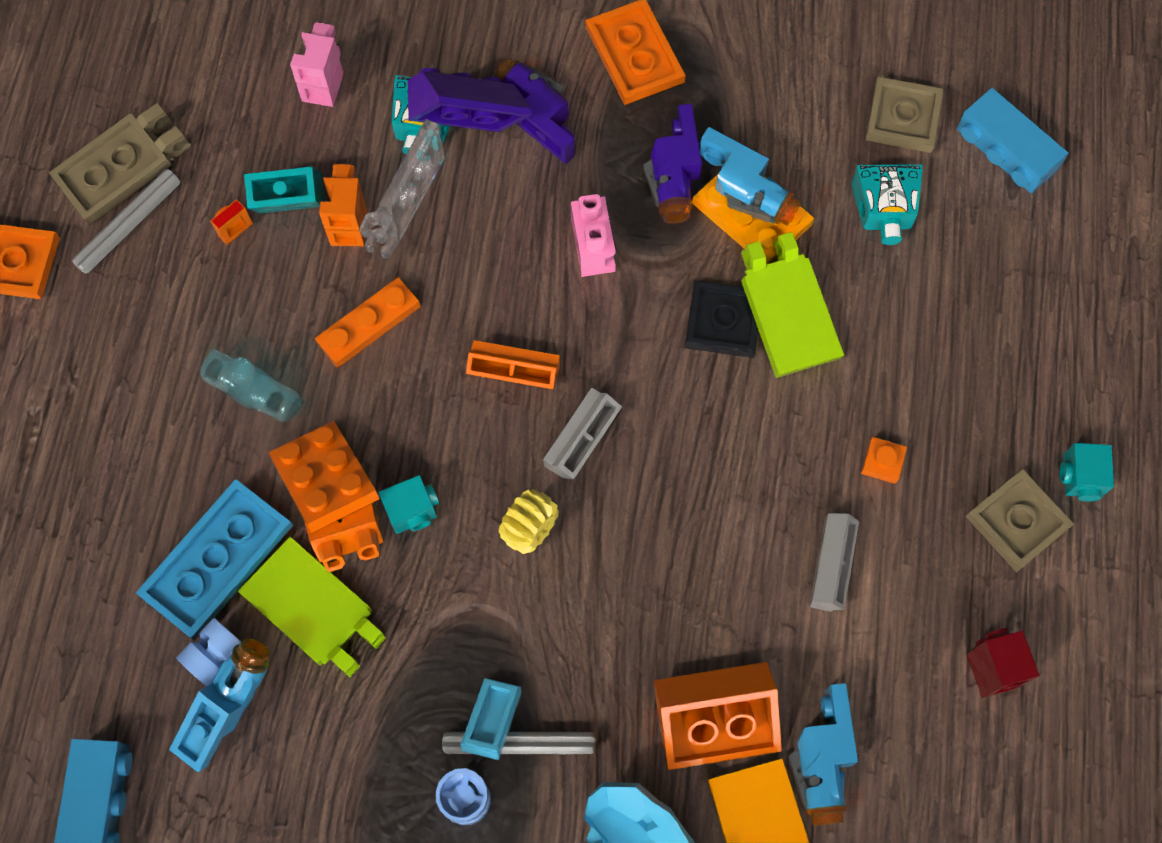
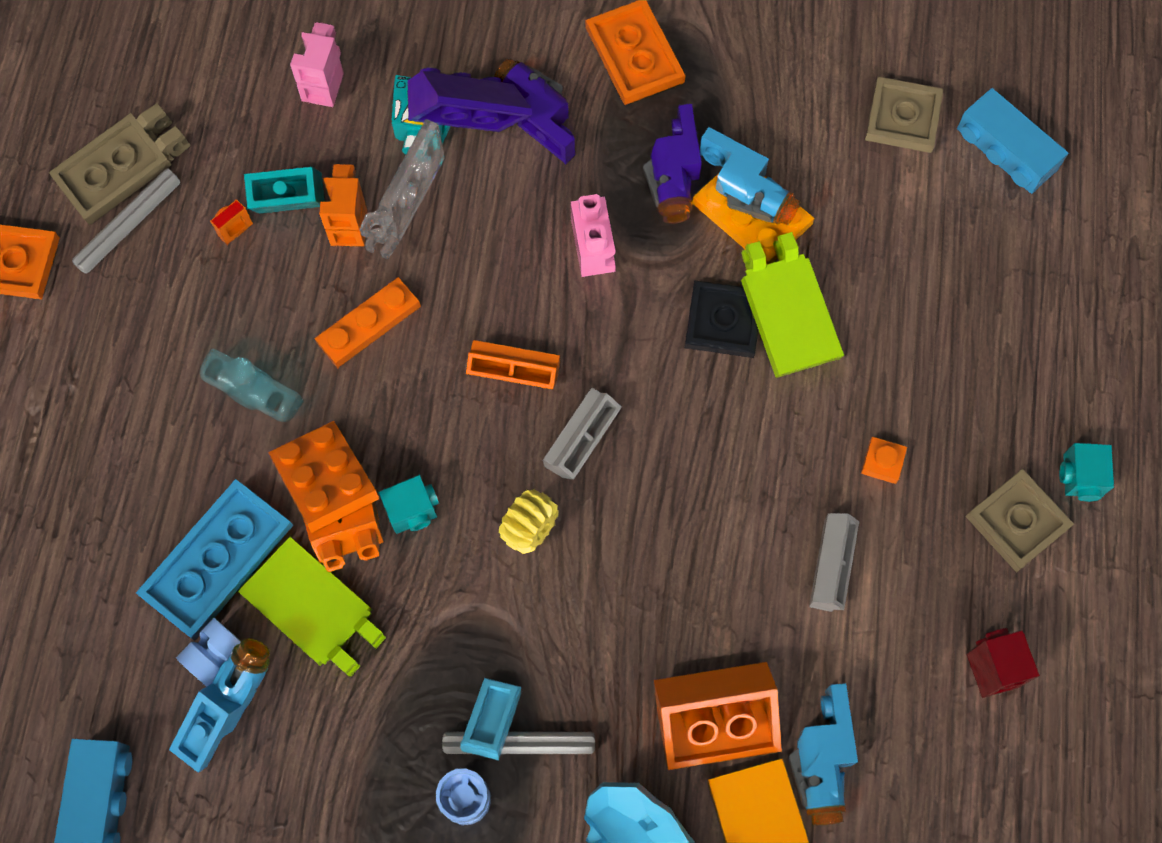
(887, 198): teal torso -> none

